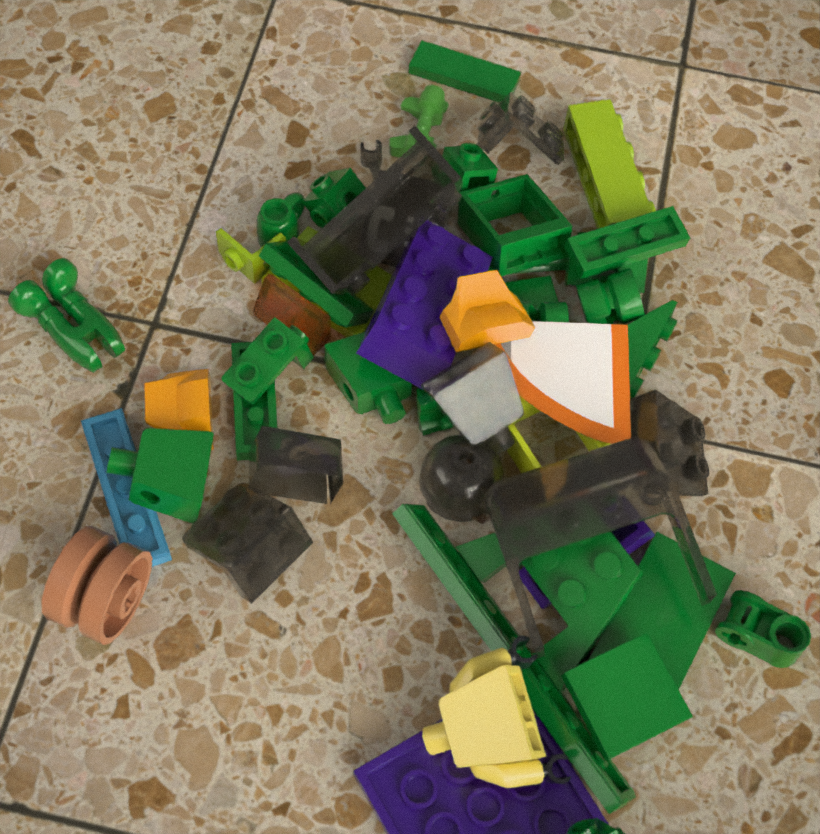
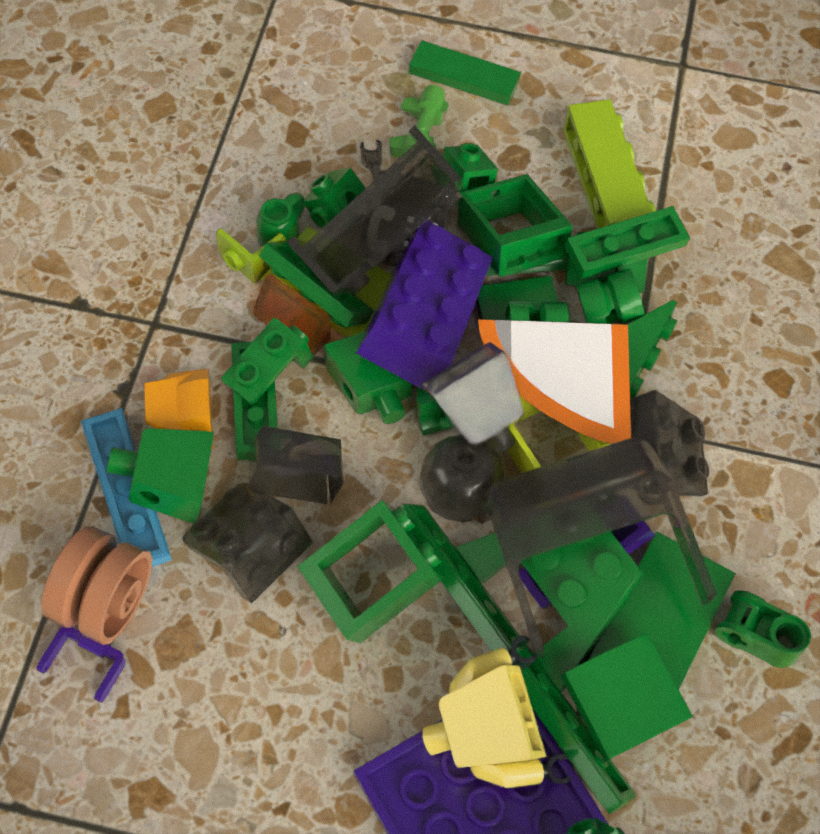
(60, 283): green piece -> none
(91, 646): none -> dark purple piece
(350, 621): none -> green window
(484, 313): light orange slope -> none
(519, 113): clear smoke bracket -> none

